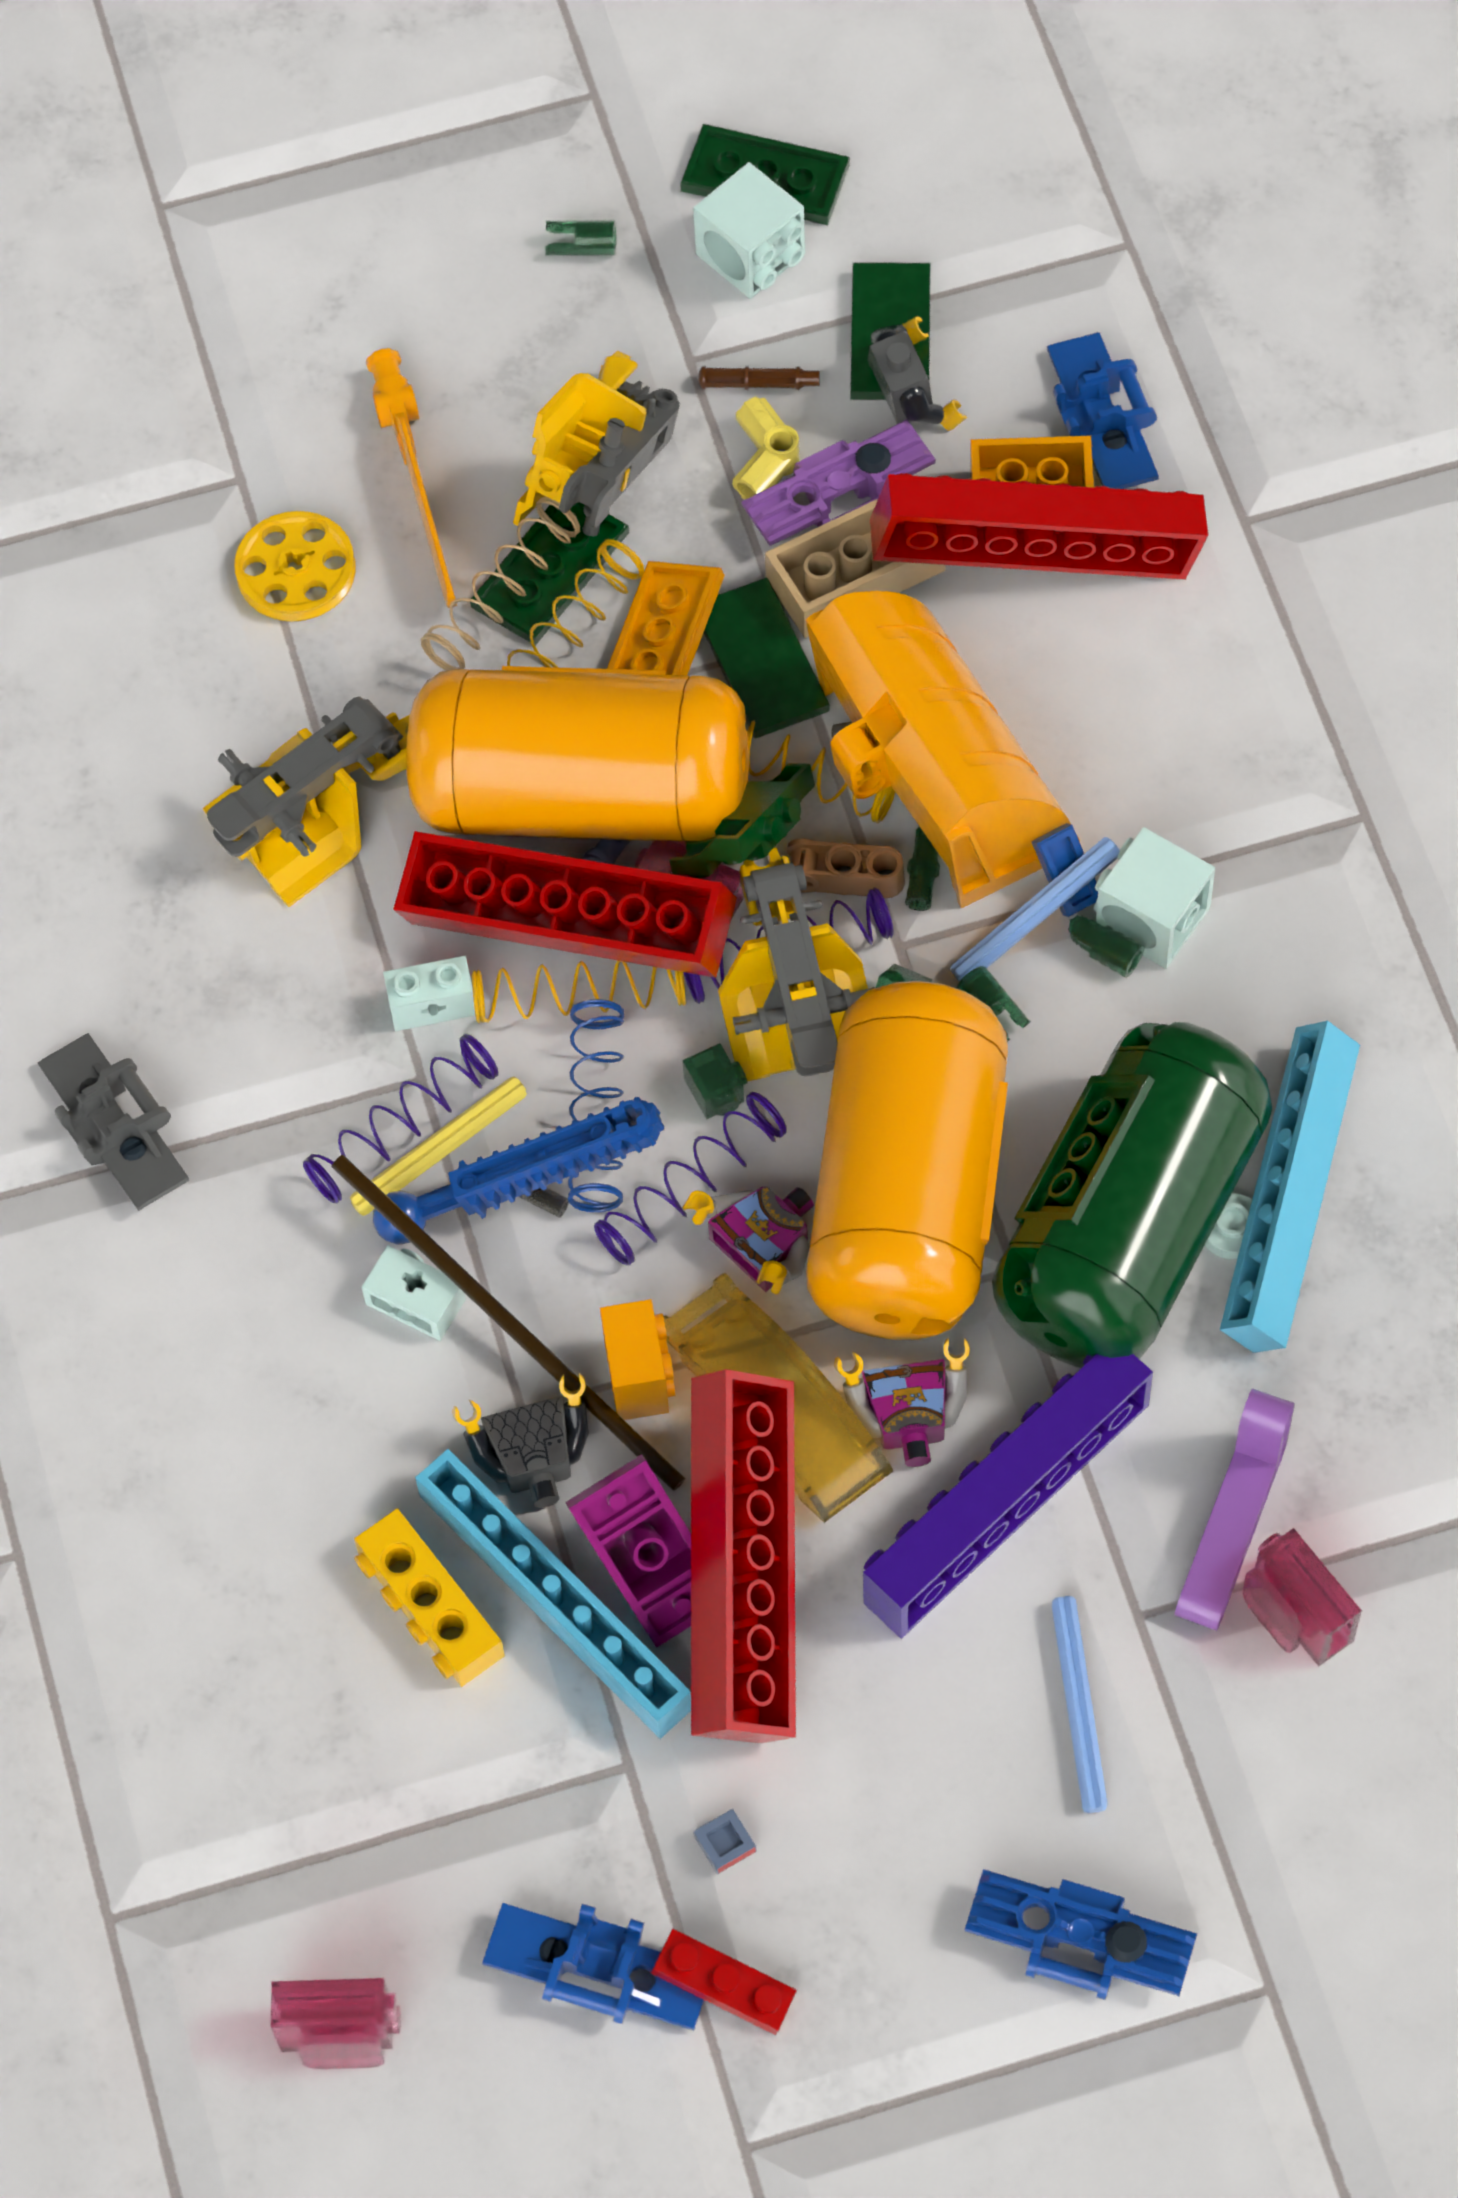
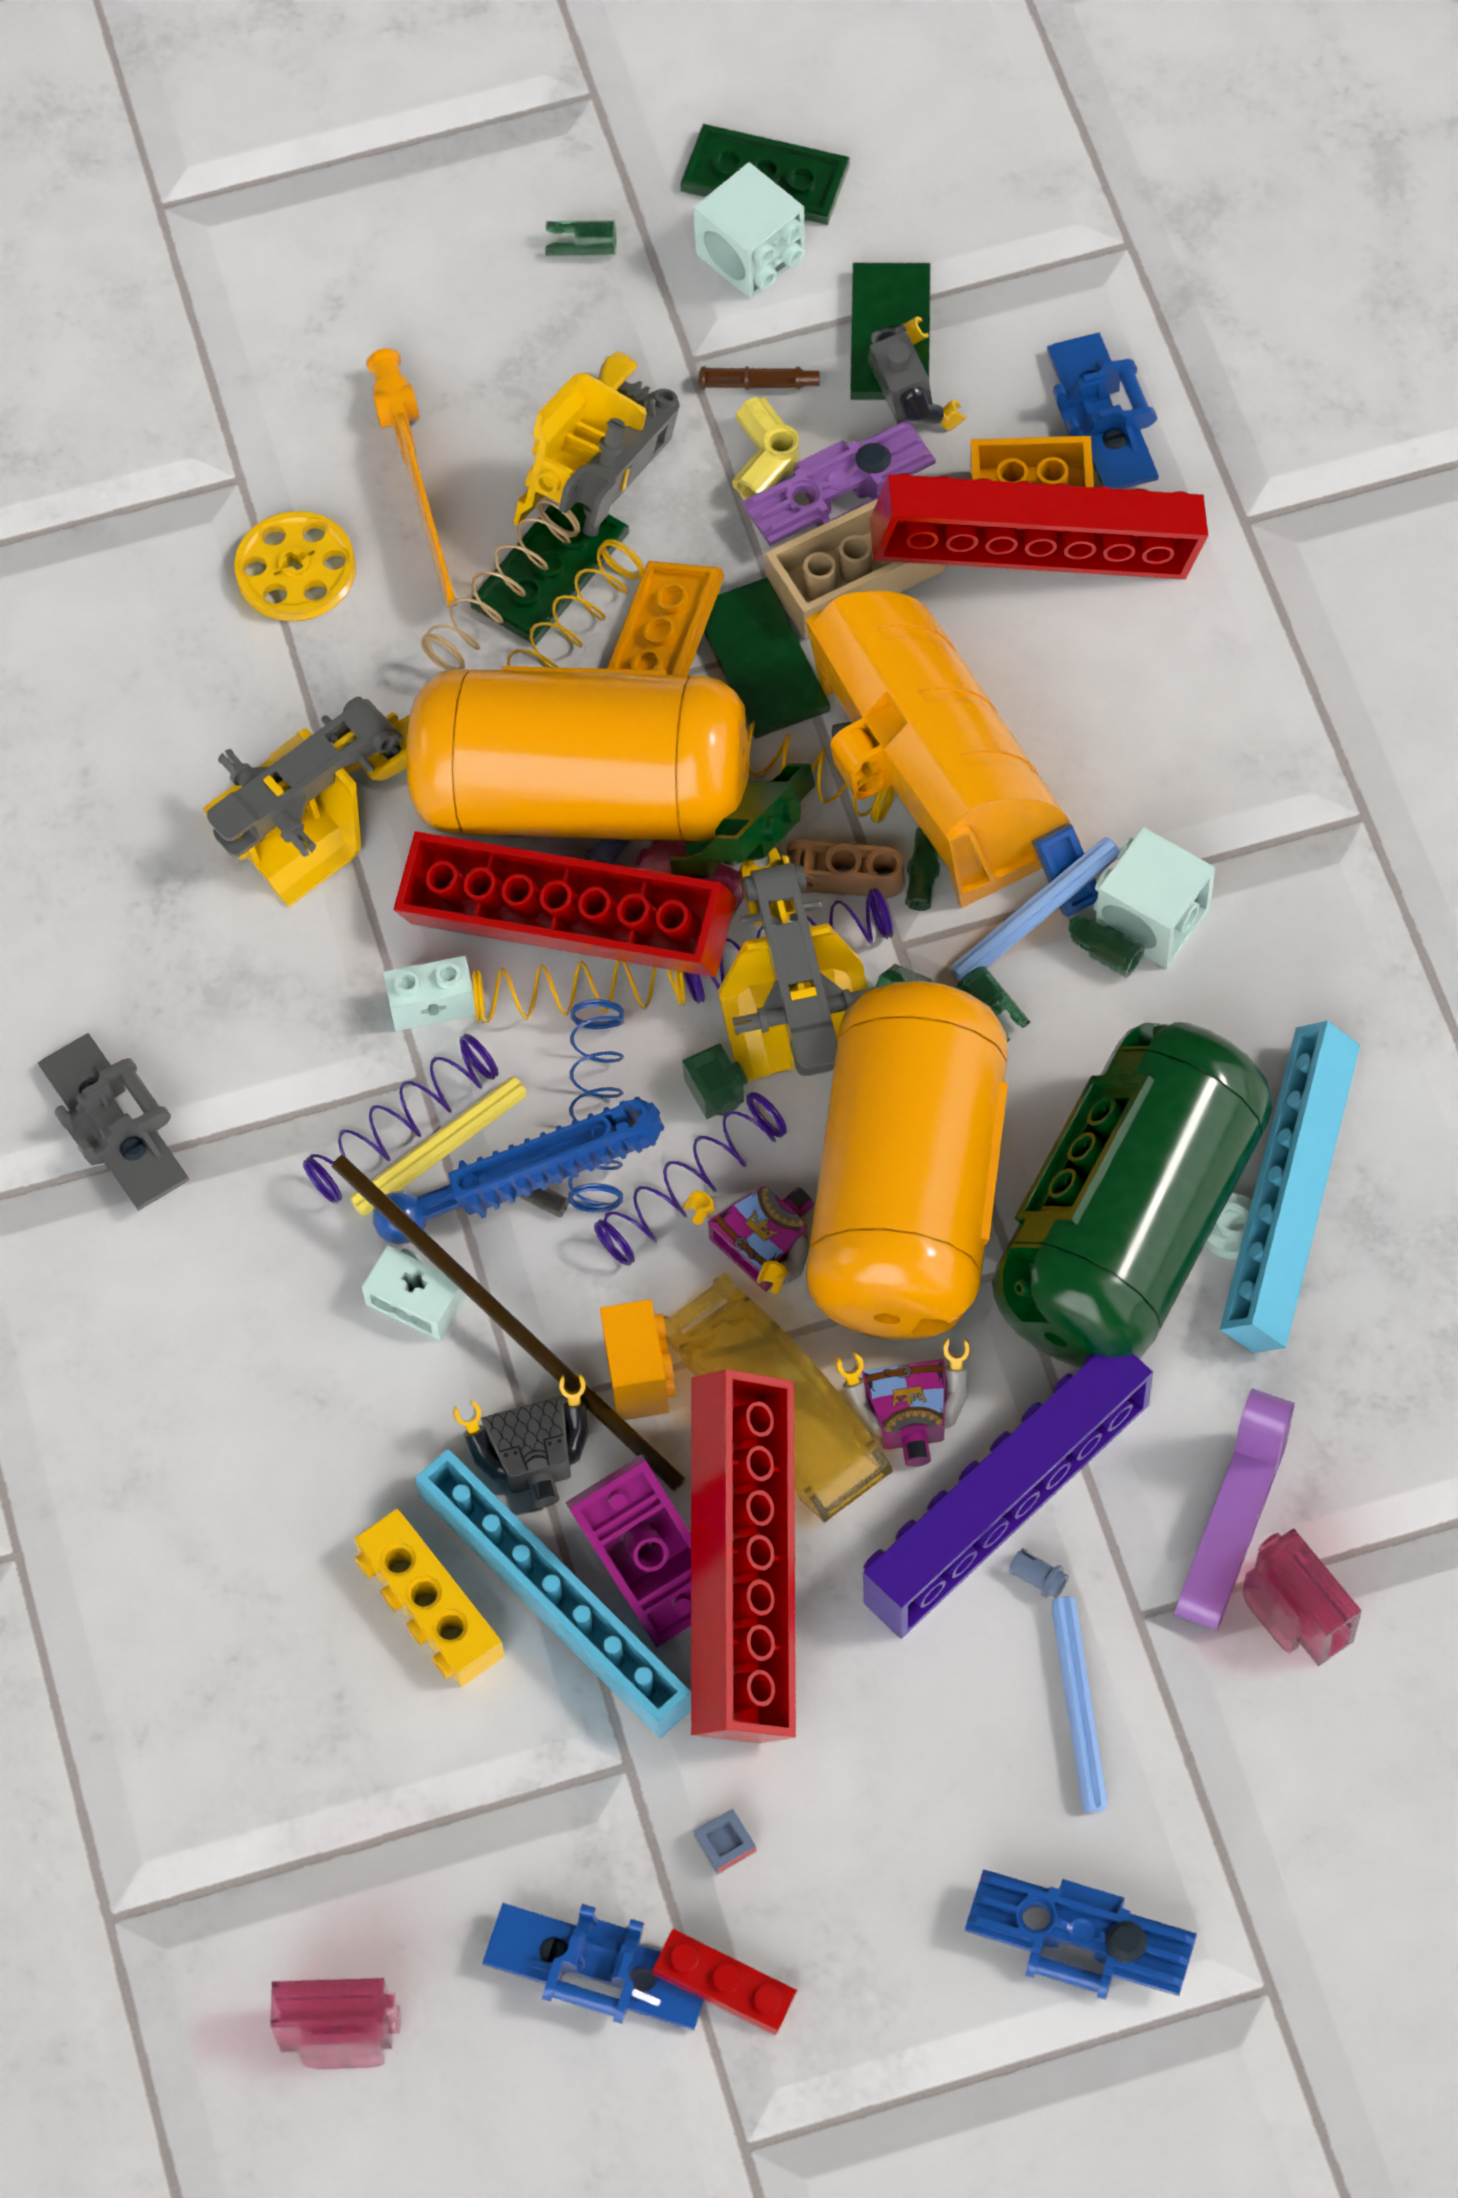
(1039, 1573): none -> sand blue pin

